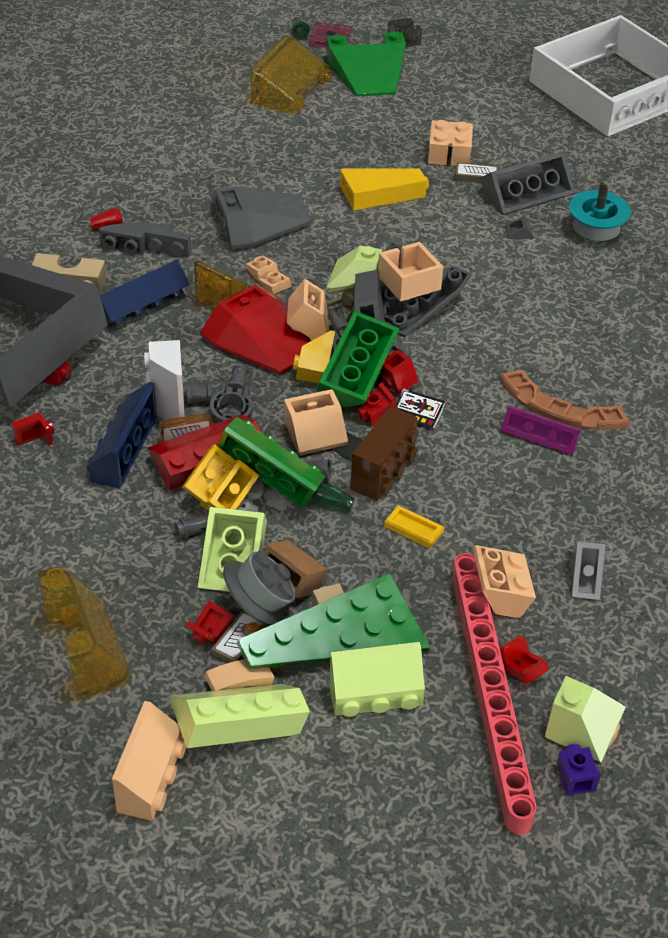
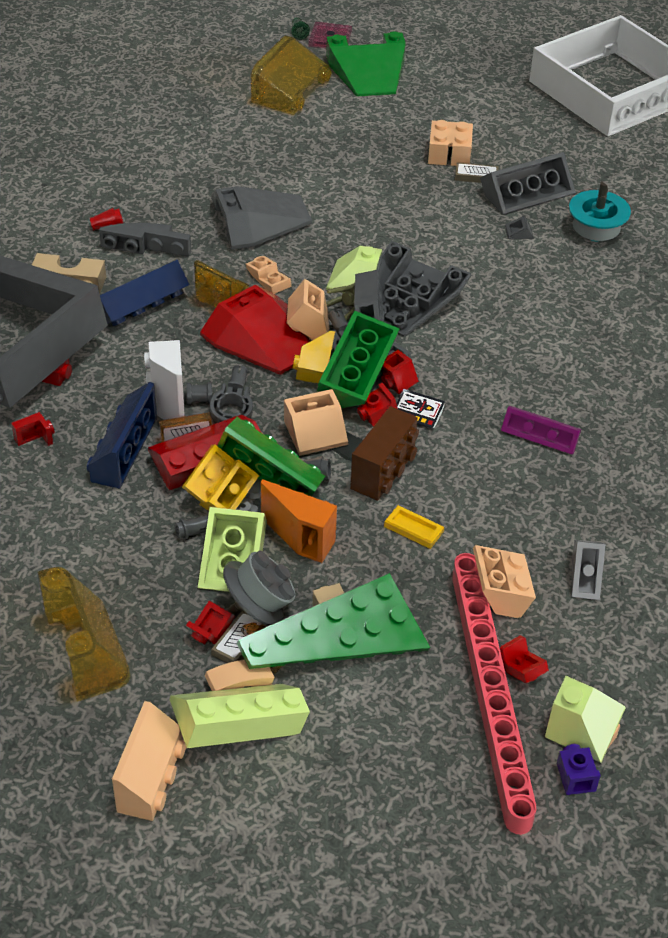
(300, 520): none -> orange slope
(304, 570): medium nougat brick -> none
(333, 498): clear green cone -> none
(376, 679): yellowish green slope -> none
(382, 186): yellow slope -> none
(411, 33): clear smoke brick -> none
(418, 272): light nougat piece -> none
(562, 411): nougat tile -> none

